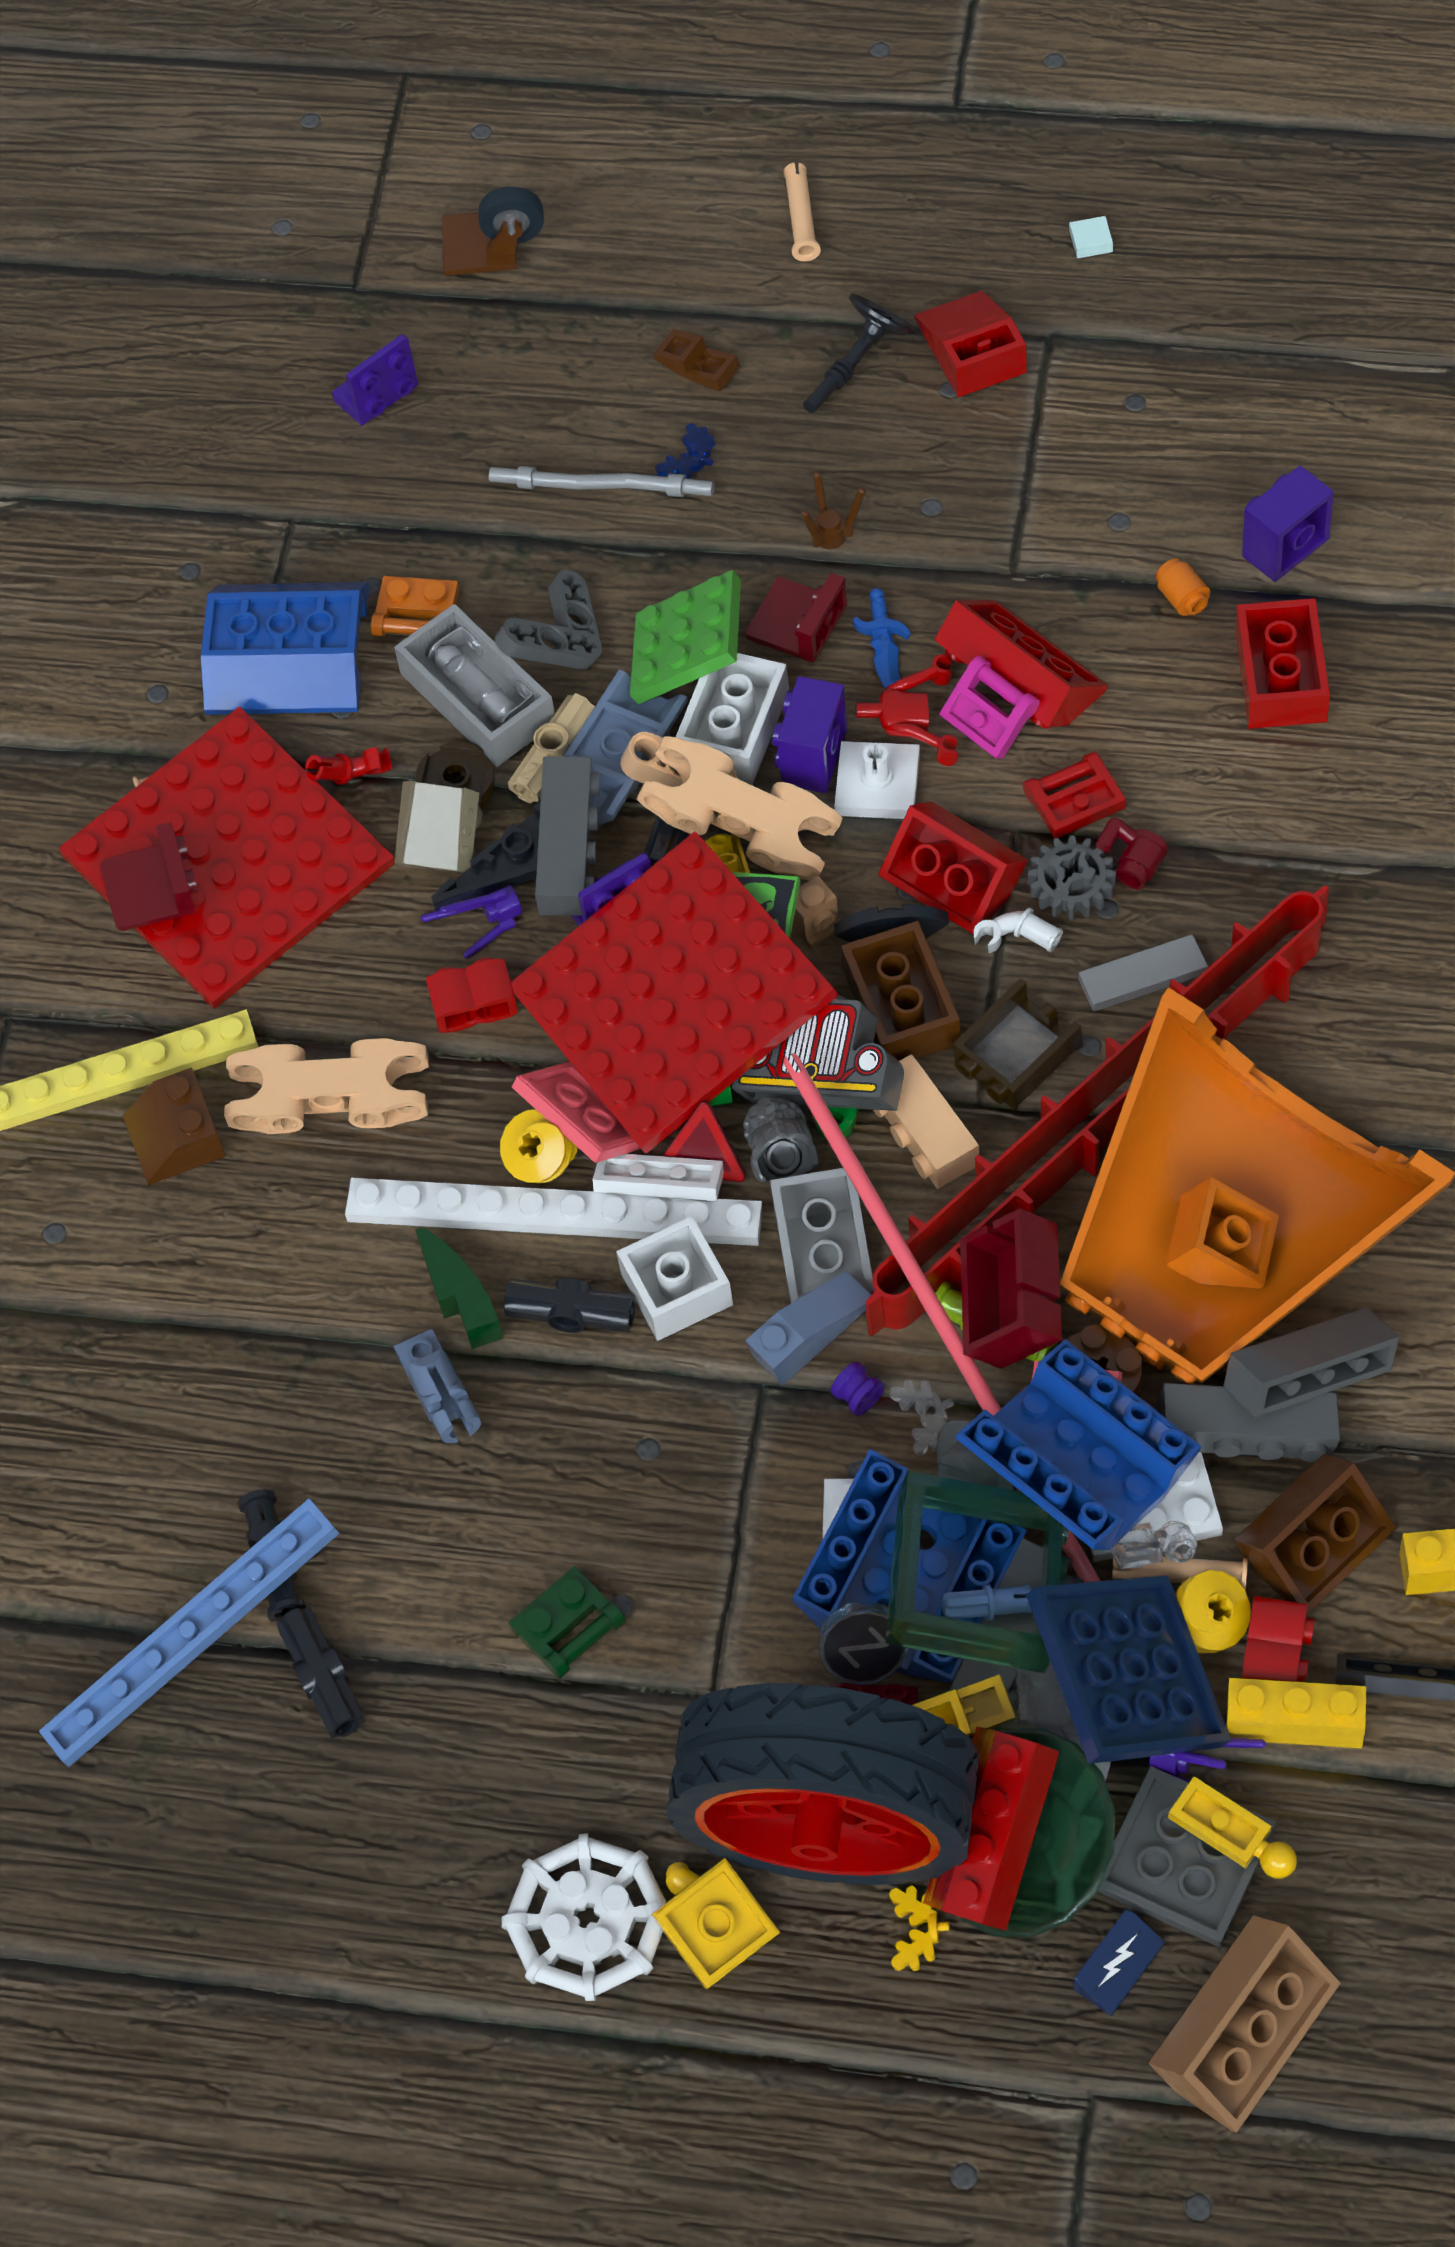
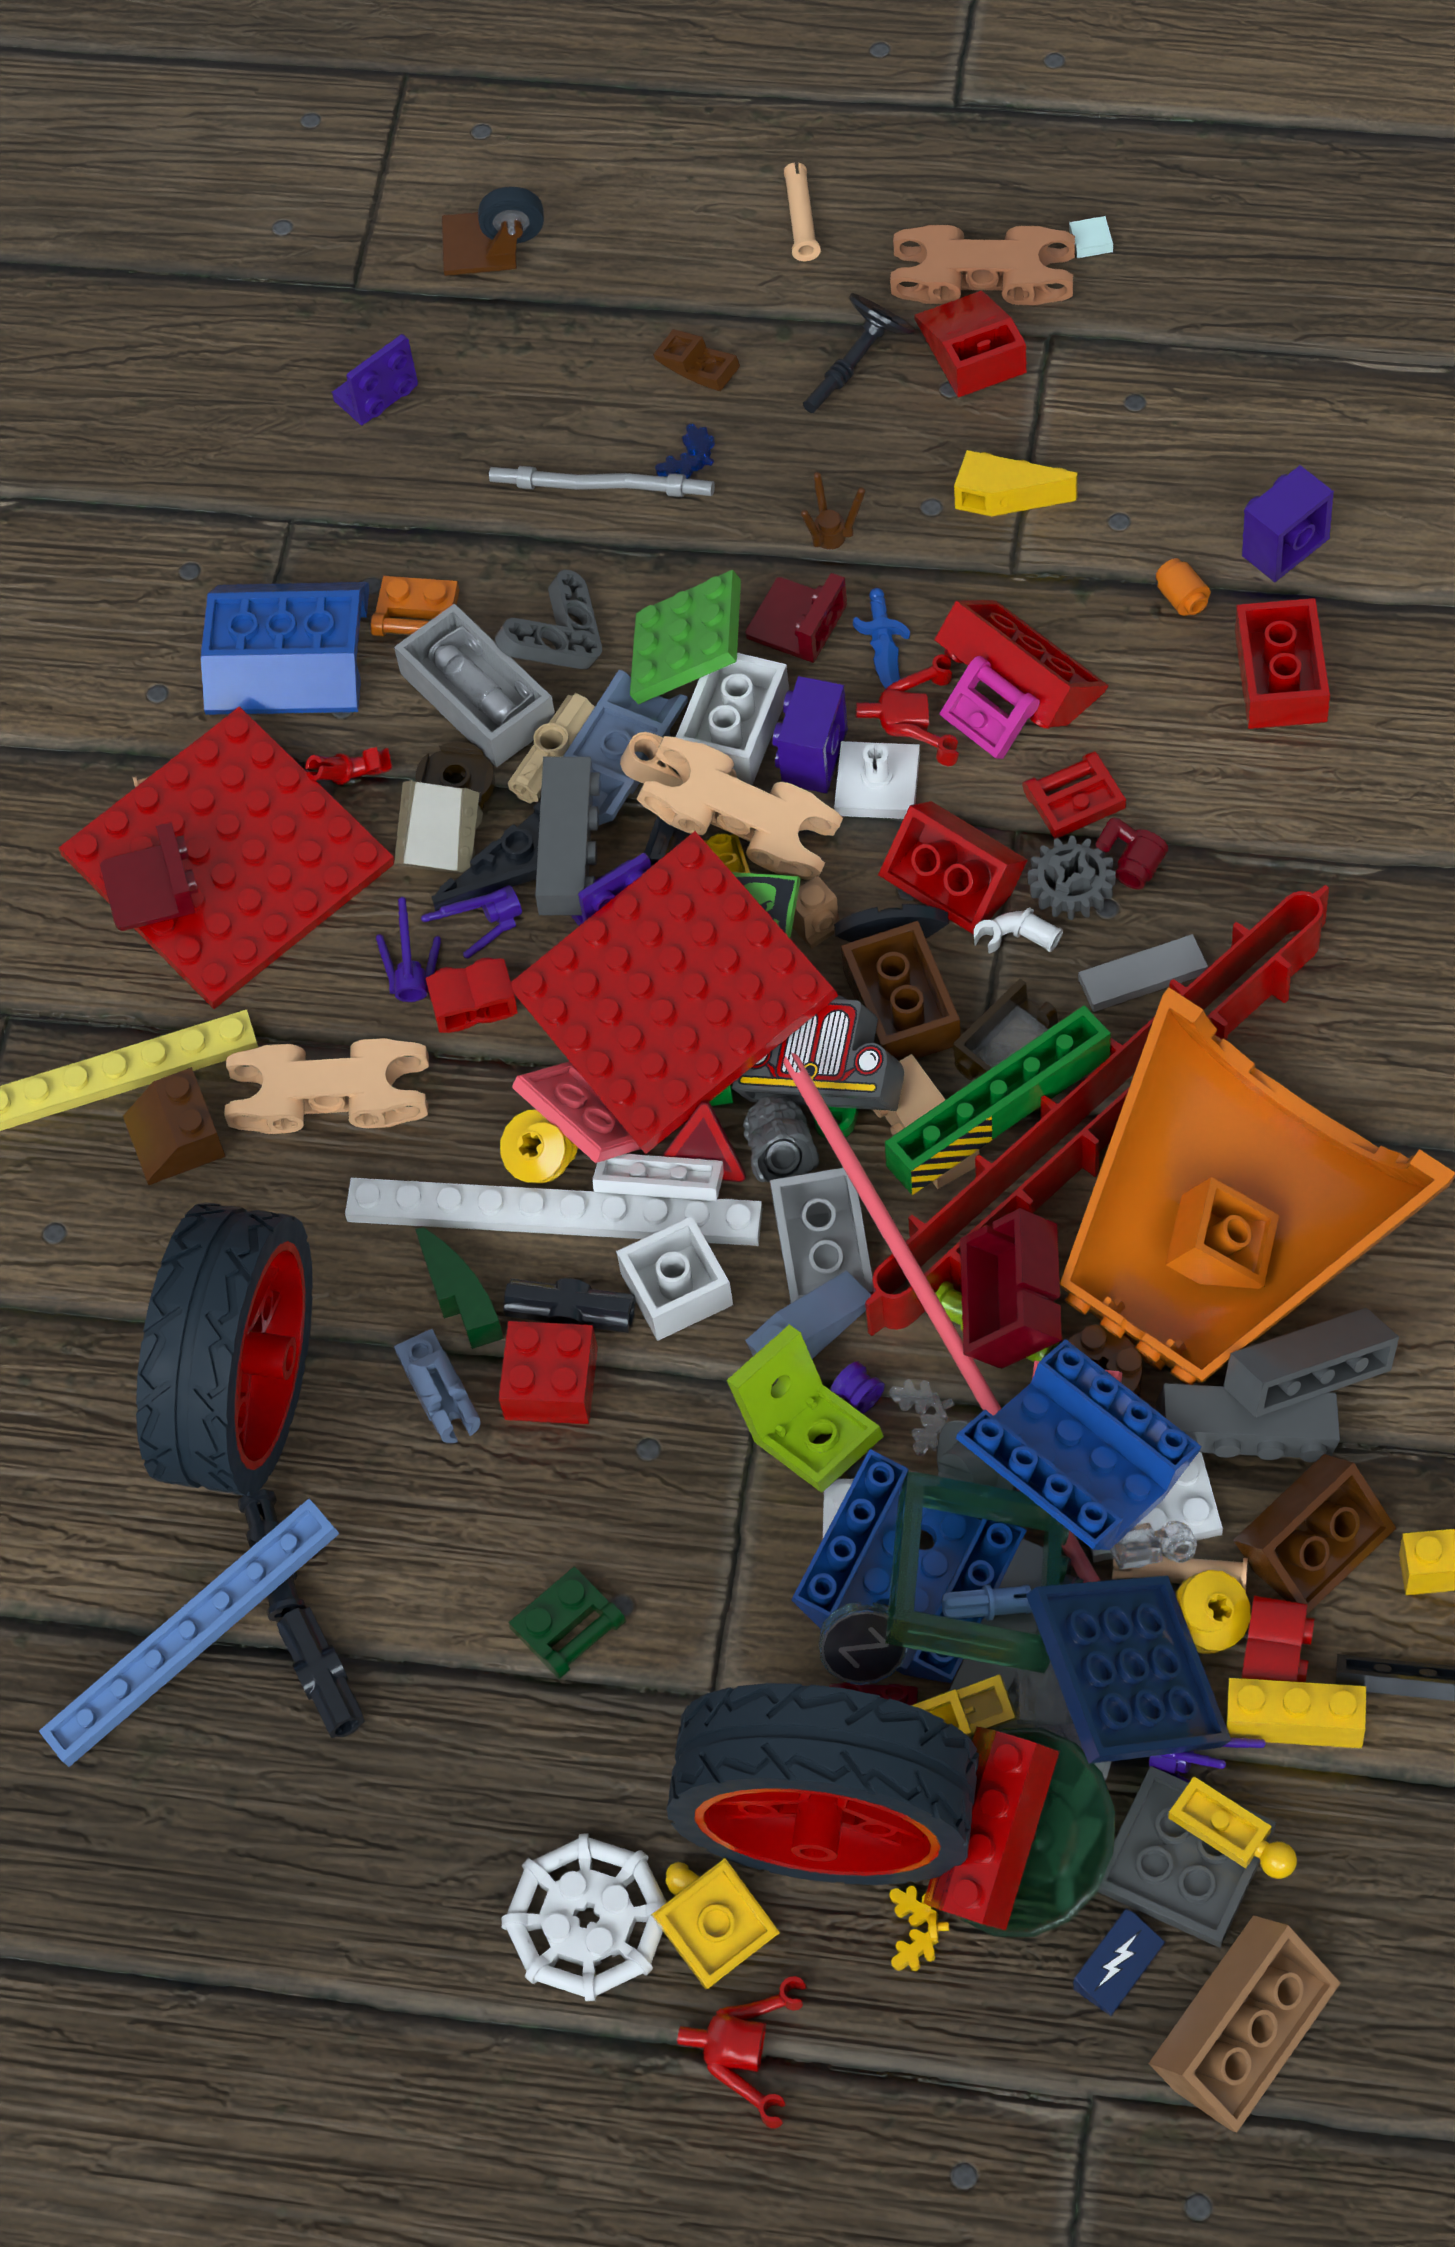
(224, 1348): none -> black wheel
(409, 979): none -> dark purple plant
(548, 1372): none -> red brick
(740, 2044): none -> red piece
(798, 1410): none -> lime bracket
(960, 264): none -> nougat piece
(997, 1100): none -> green brick
(1005, 485): none -> yellow slope

